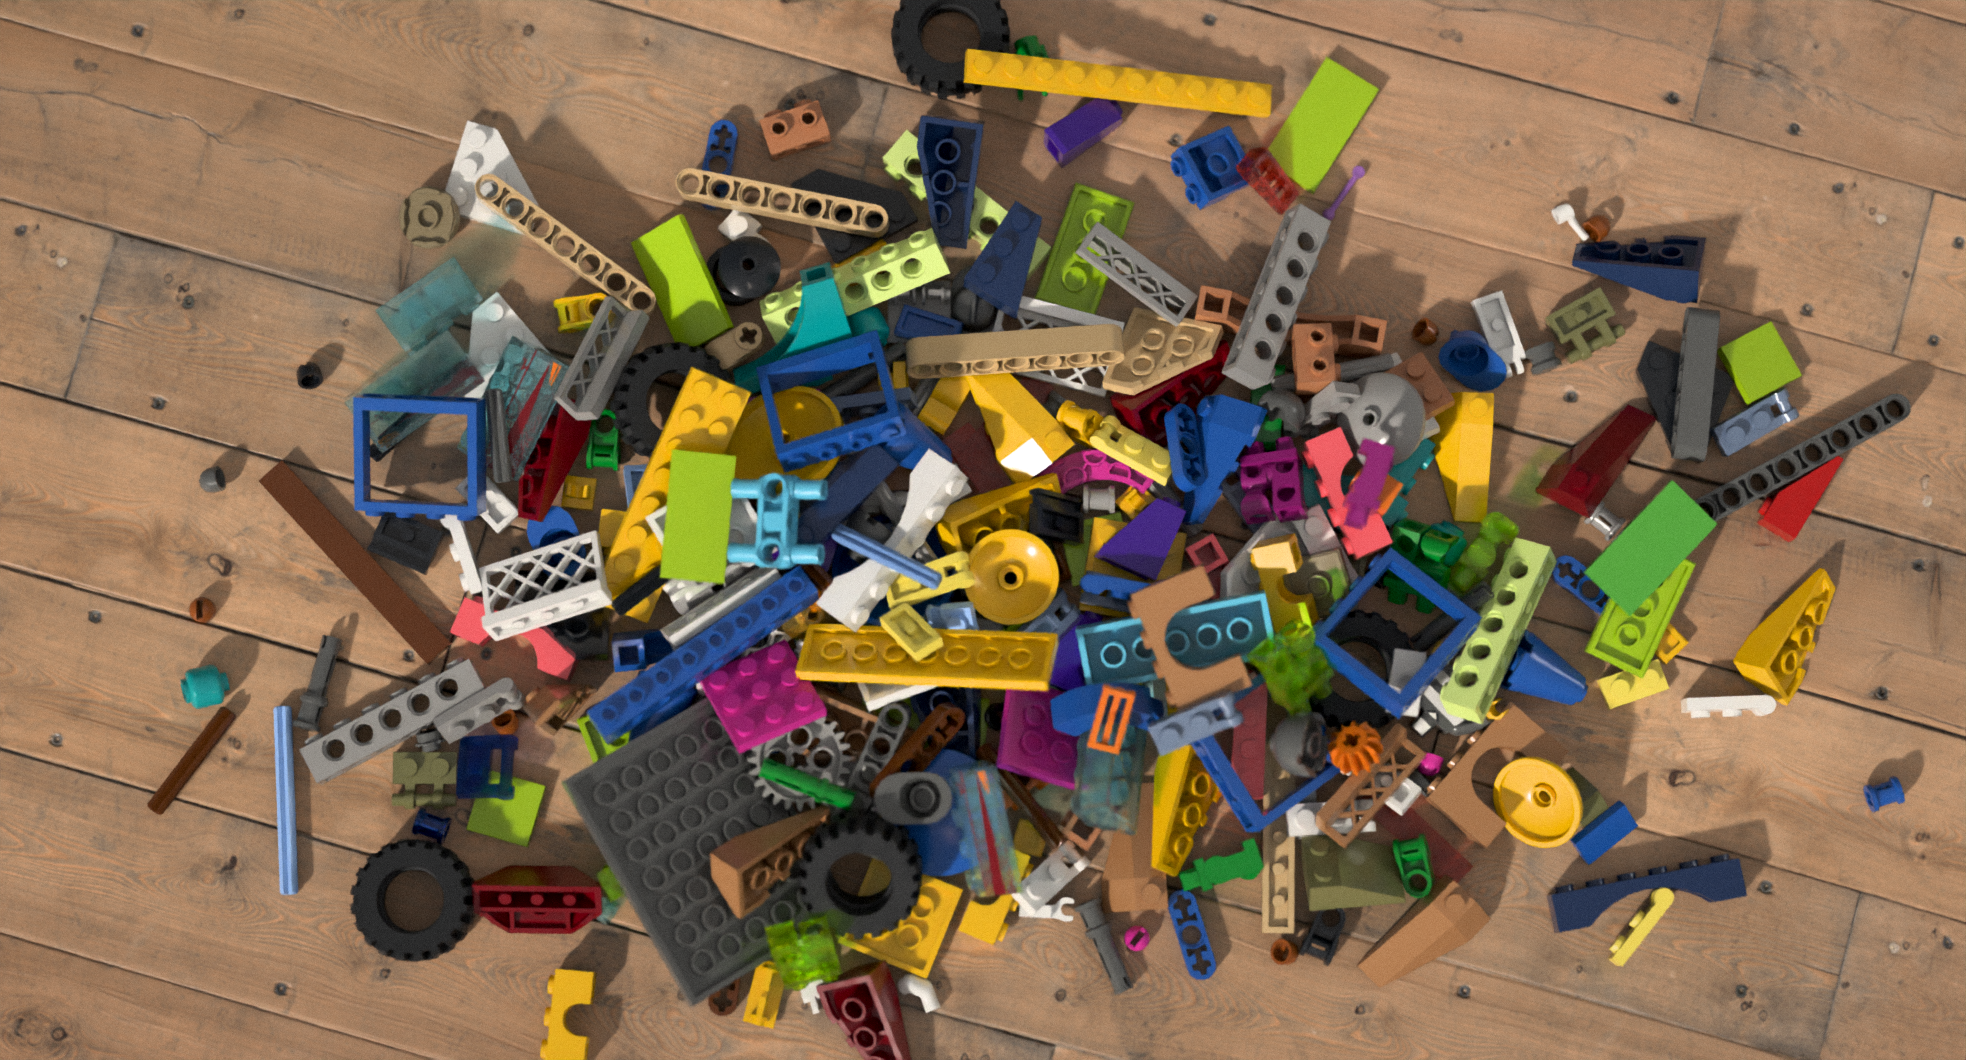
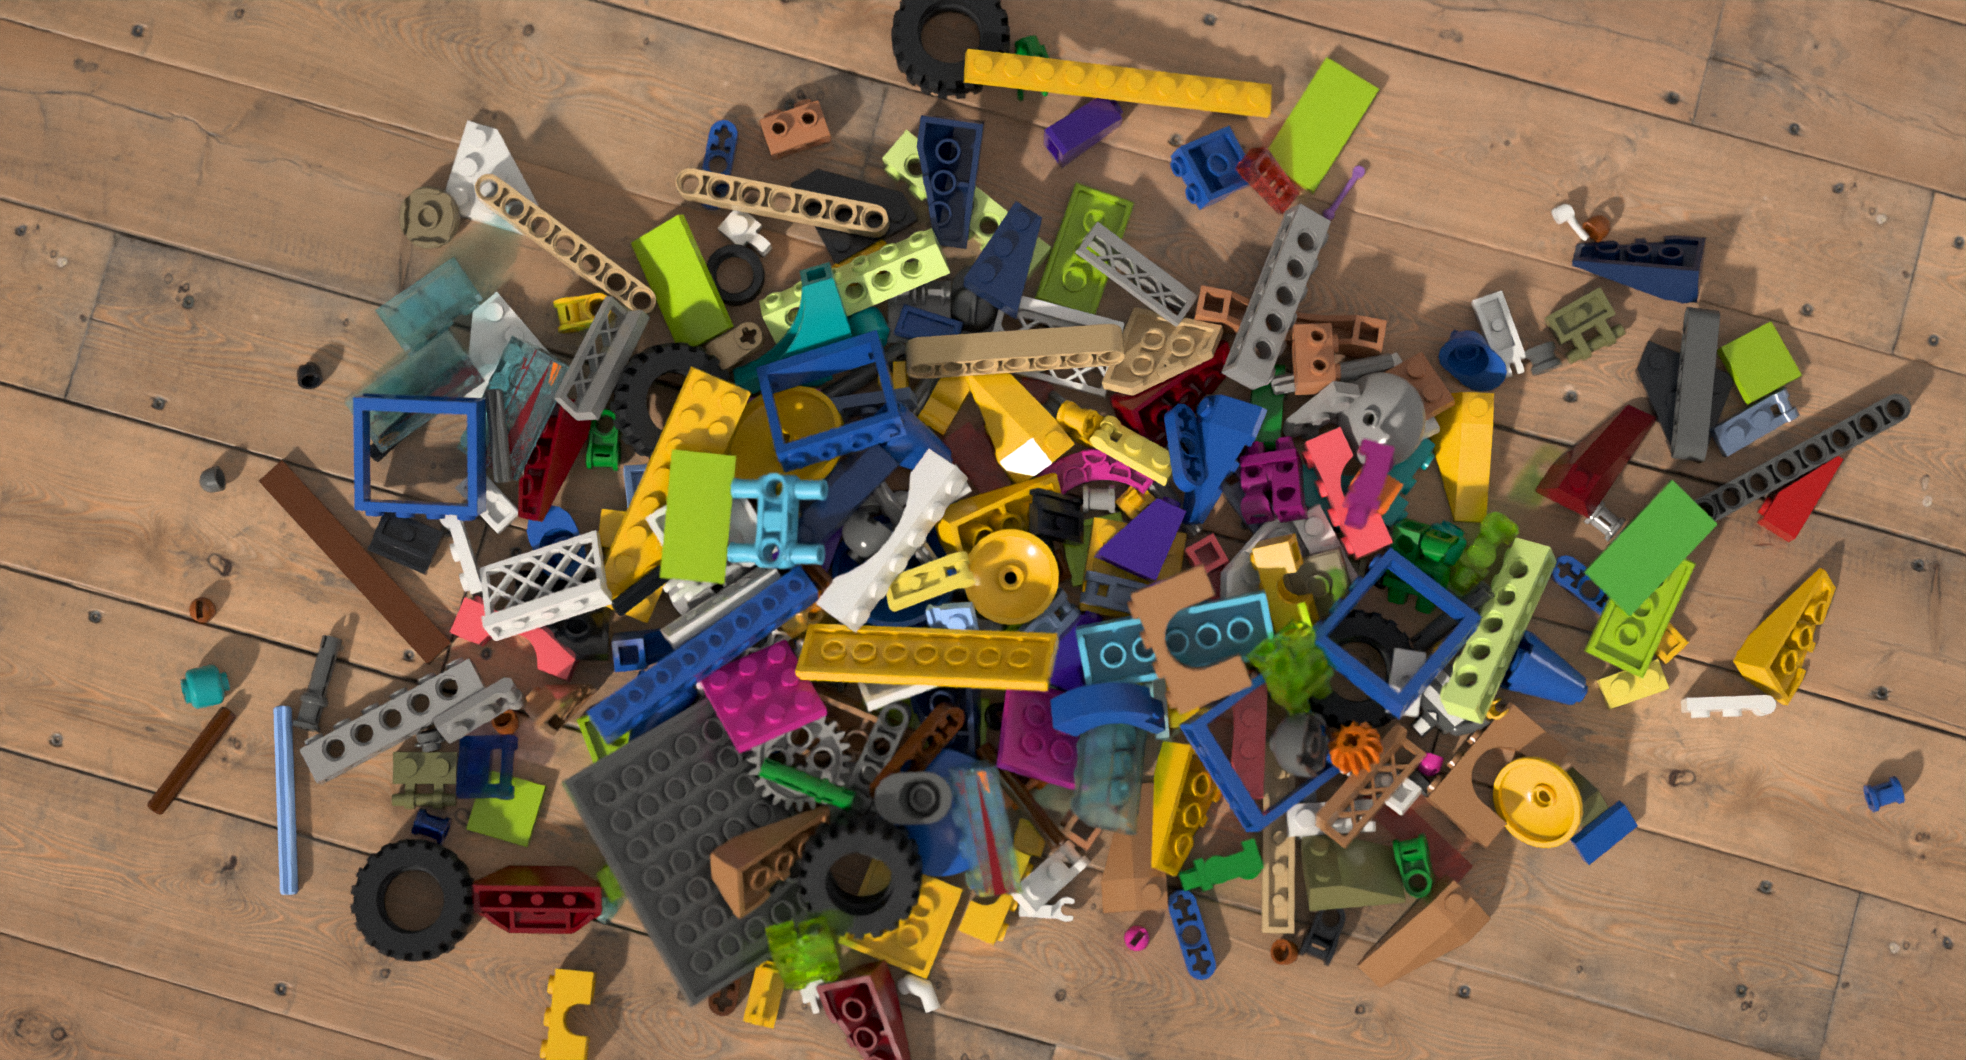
(579, 493): yellow tile -> none
(752, 282): black dish -> none
(887, 556): medium blue axle -> none
(911, 631): light yellow plate -> none
(1099, 931): dark grey pin -> none
(1118, 692): orange tile -> none
(1119, 587): blue hinge -> none
(1194, 722): sand blue plate -> none
(1284, 406): dark grey hair -> none
(1425, 332): dark orange hinge -> none
(1581, 907): dark blue arch -> none
(1641, 925): light yellow plate -> none

